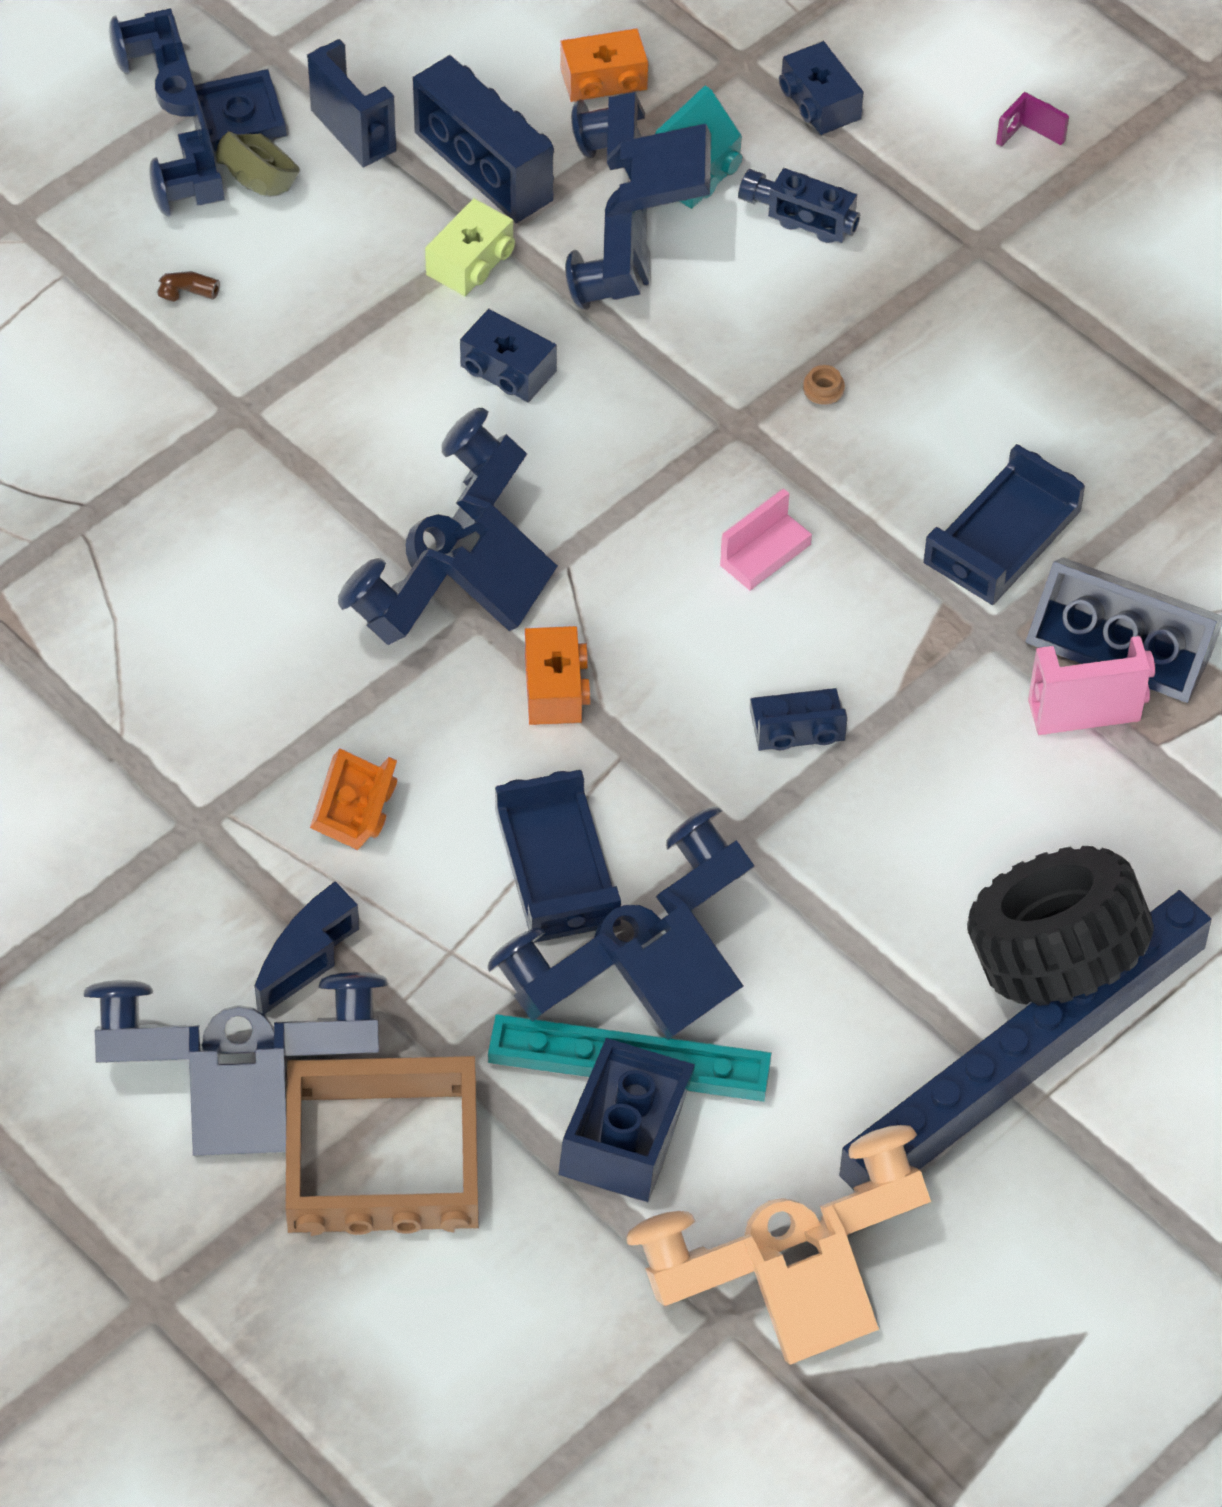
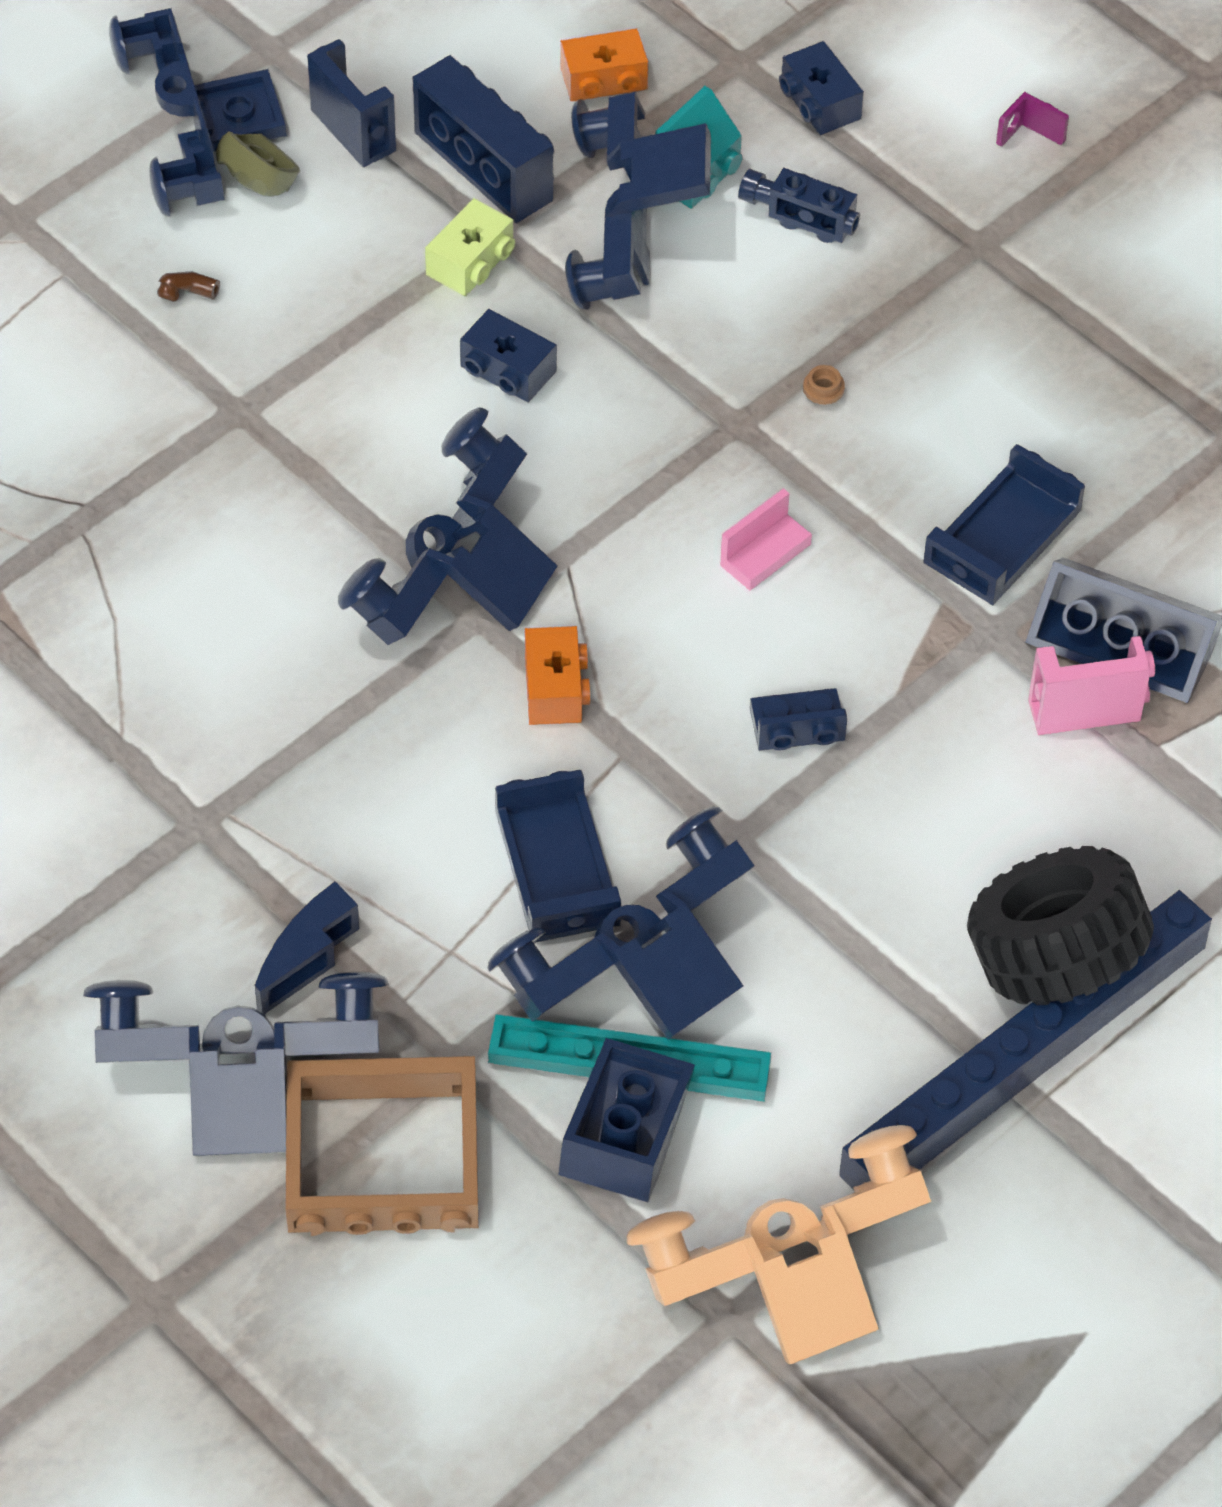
(354, 799): orange bracket -> none

